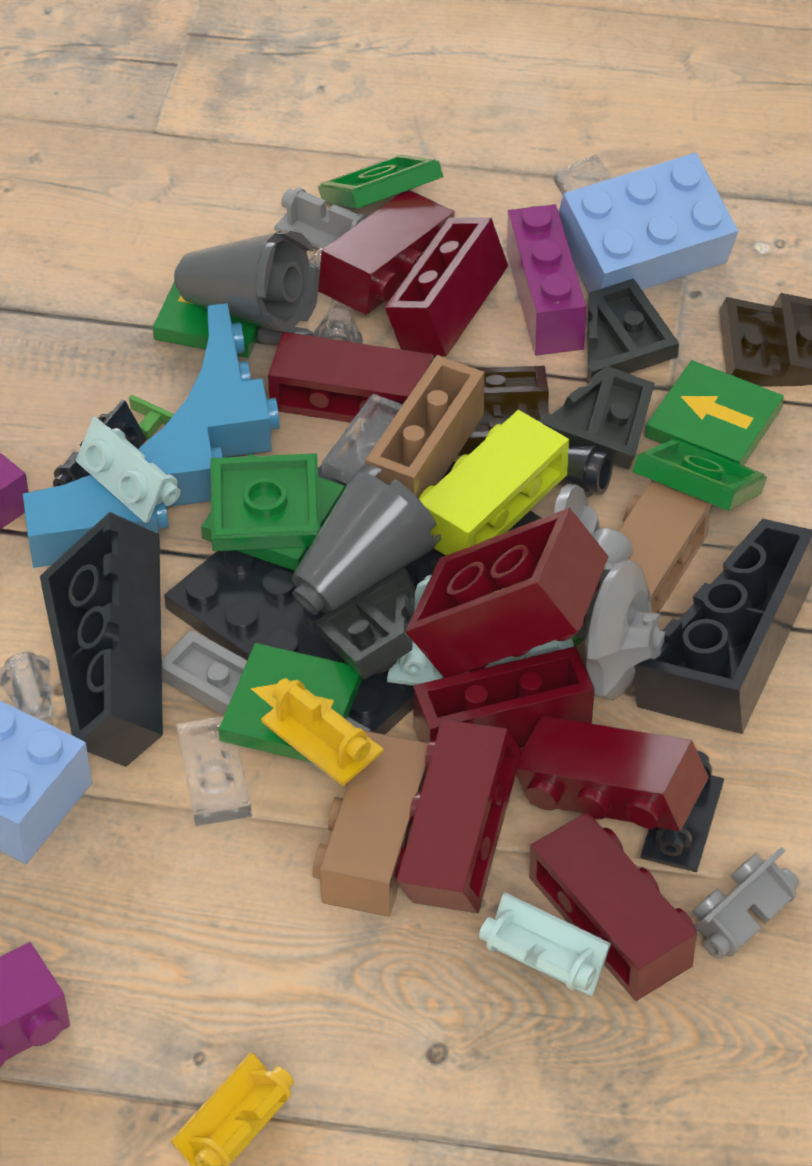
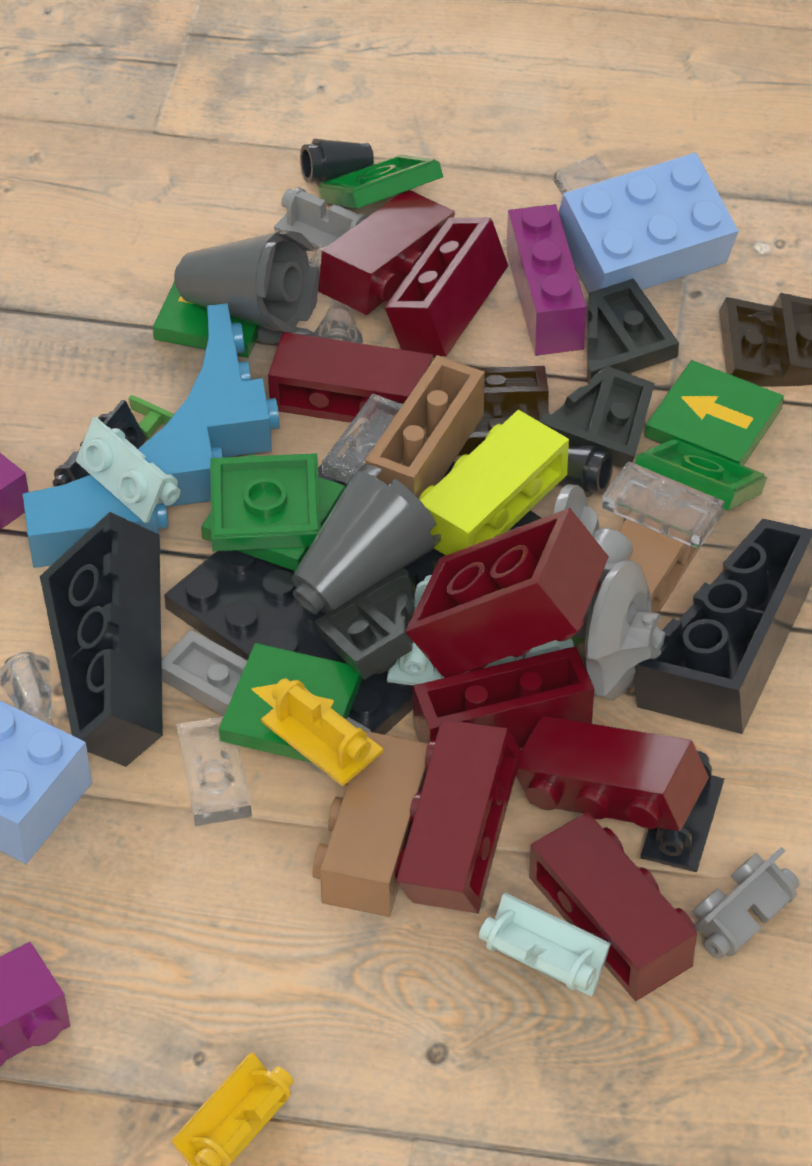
(331, 158): none -> black cone
(663, 505): none -> clear plate

